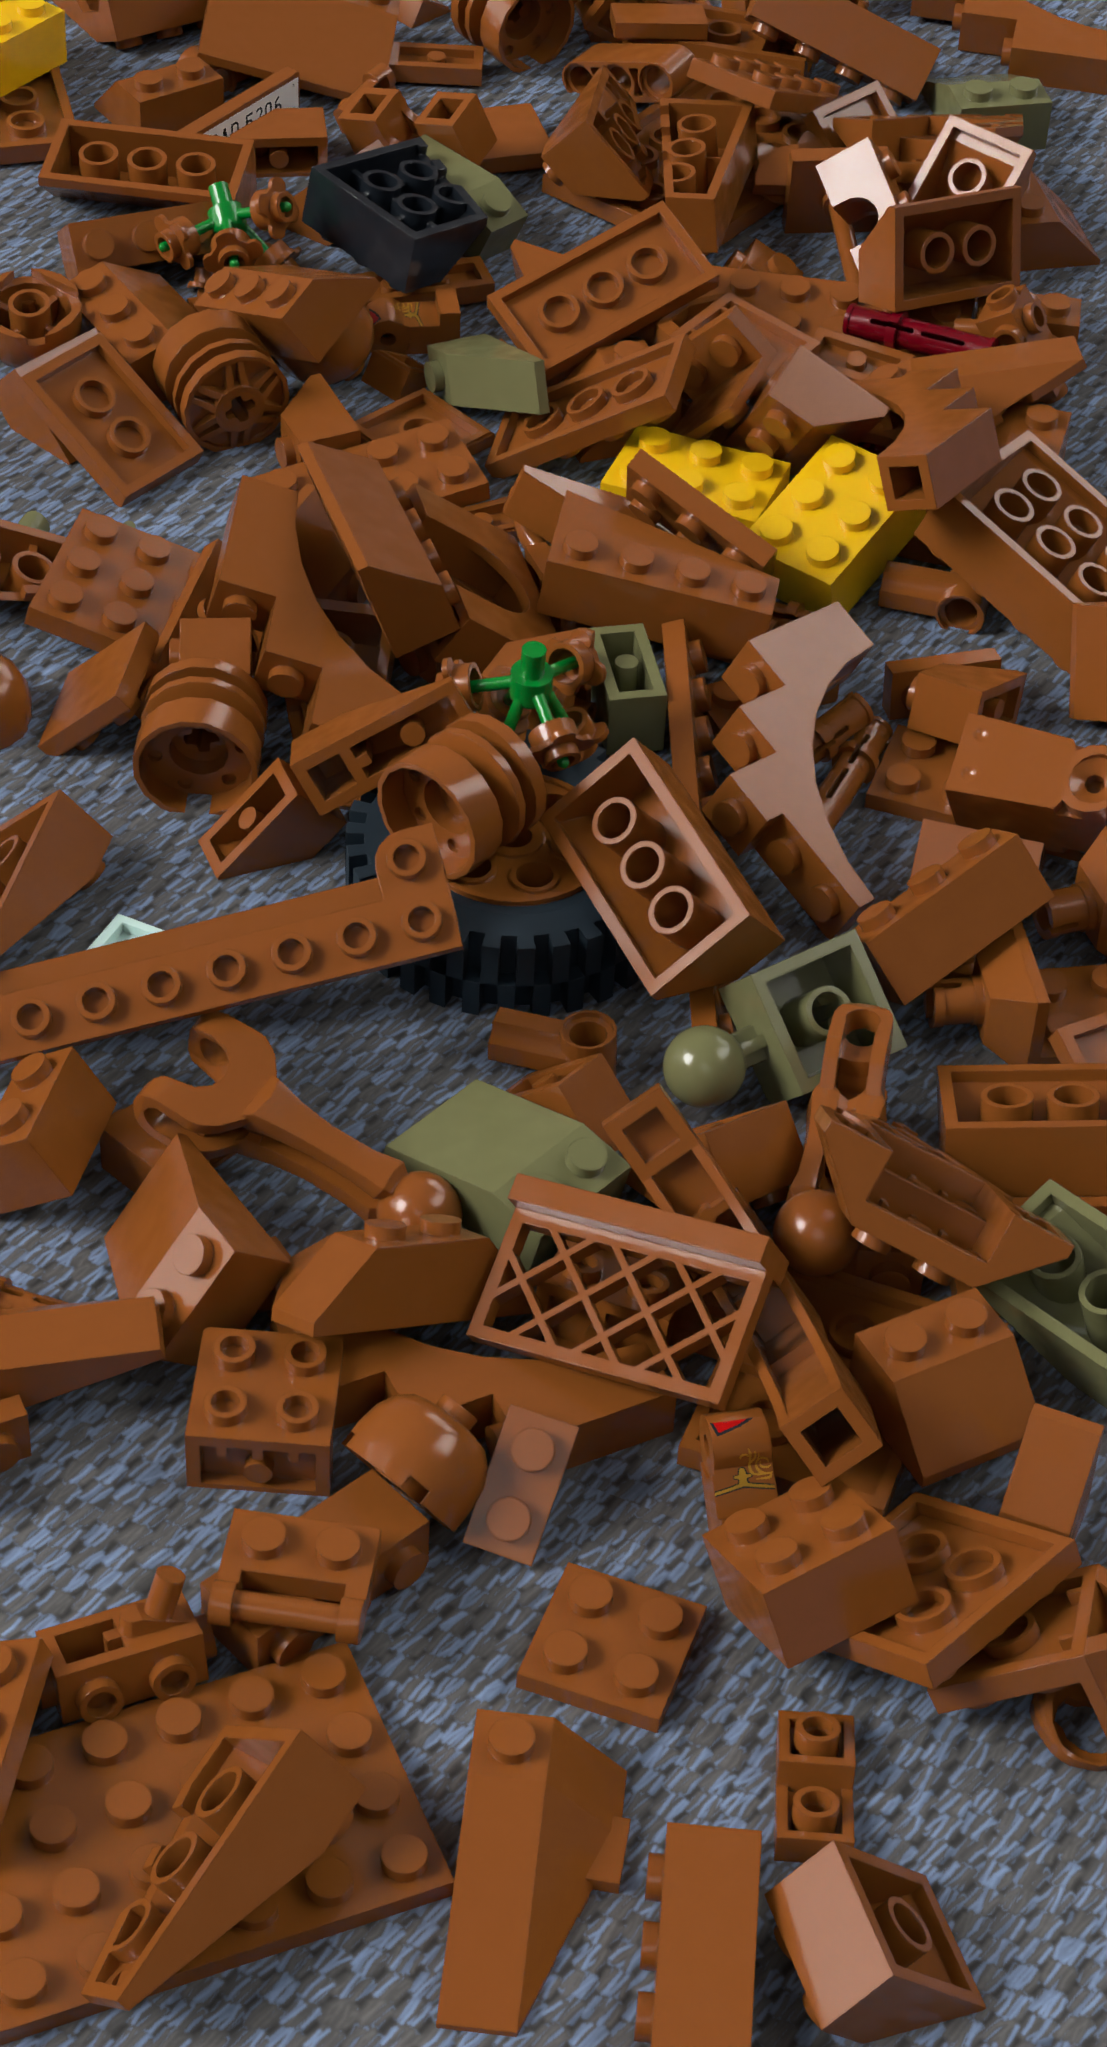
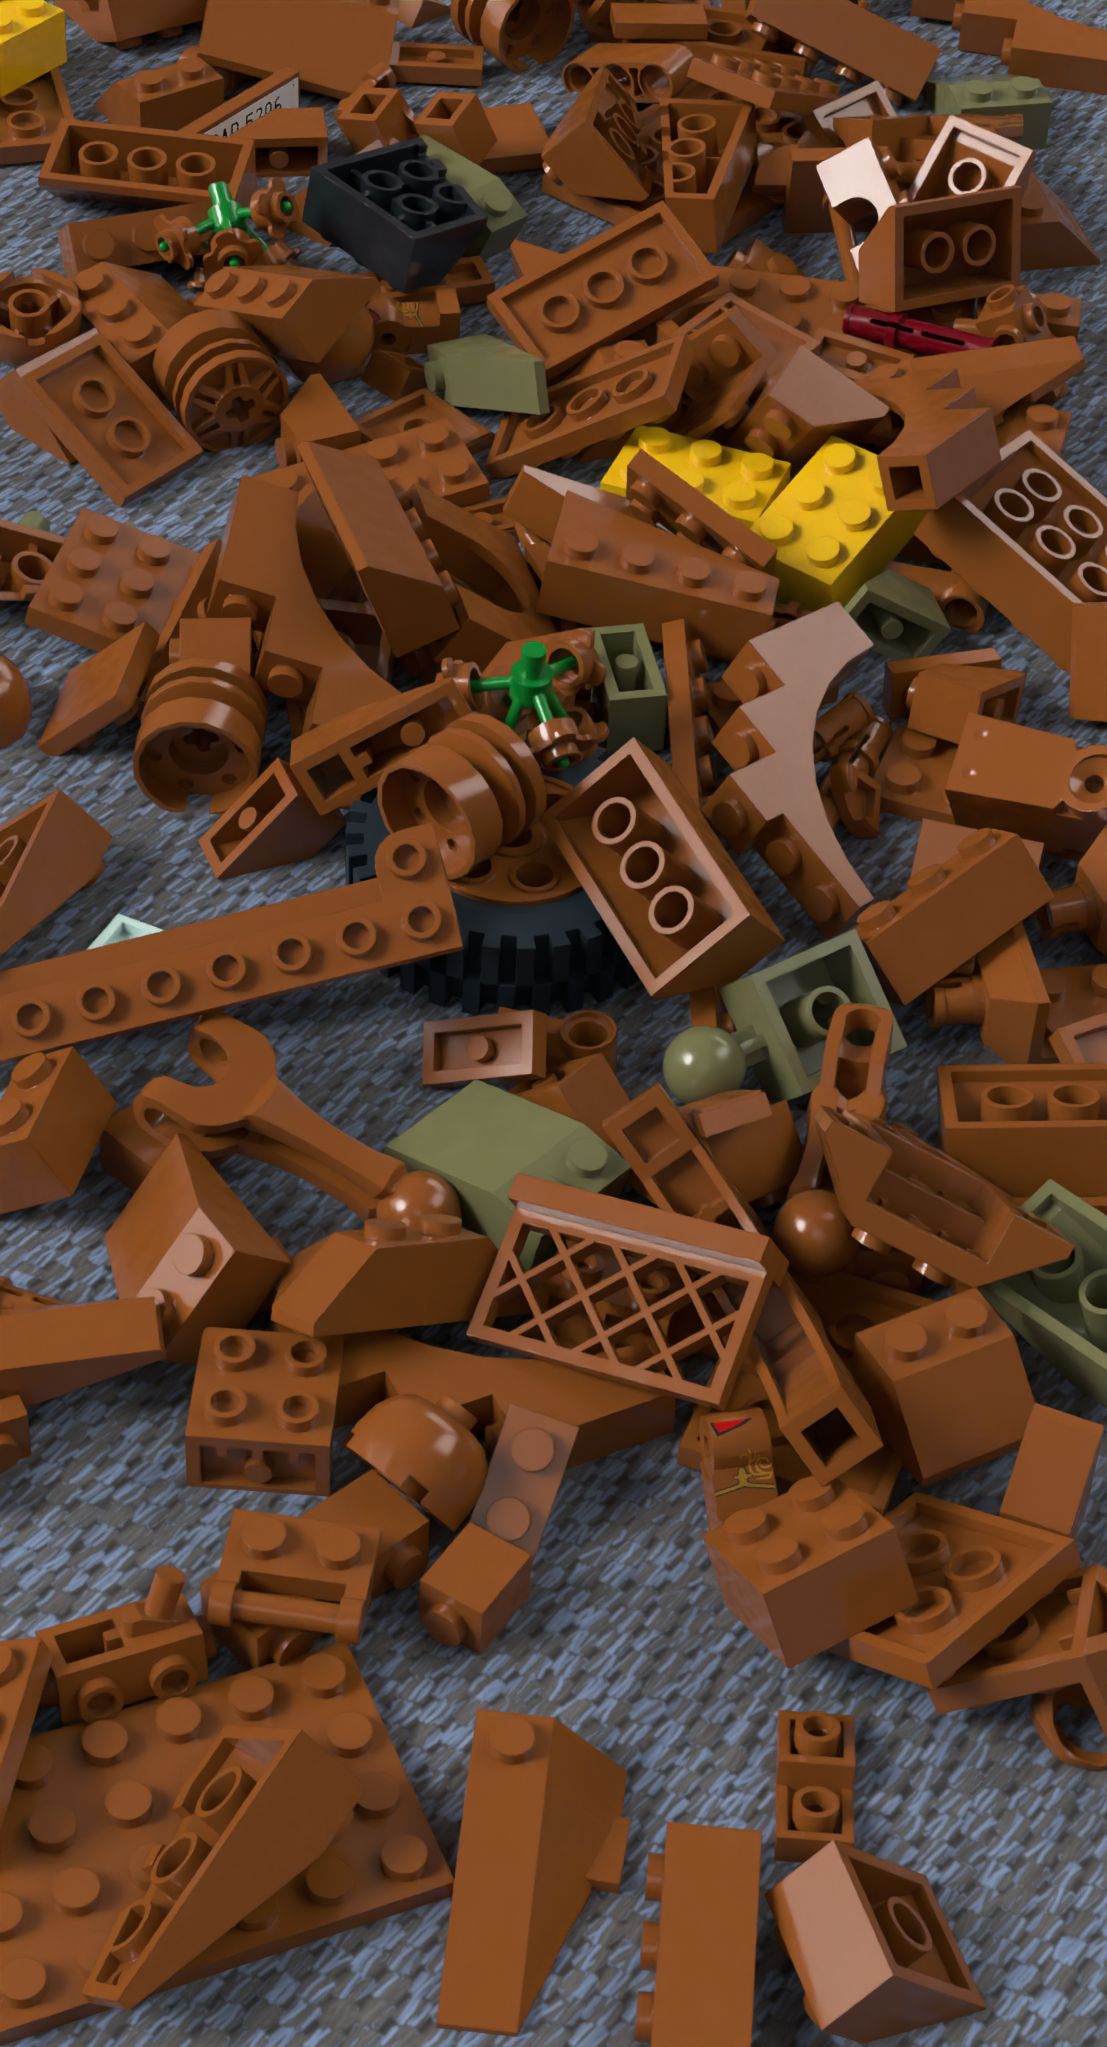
(473, 1589): none -> dark orange brick
(485, 1049): none -> dark orange plate
(611, 1647): dark orange plate -> none
(726, 1111): none -> dark orange tile
(856, 800): none -> dark orange tile
(898, 616): none -> olive slope

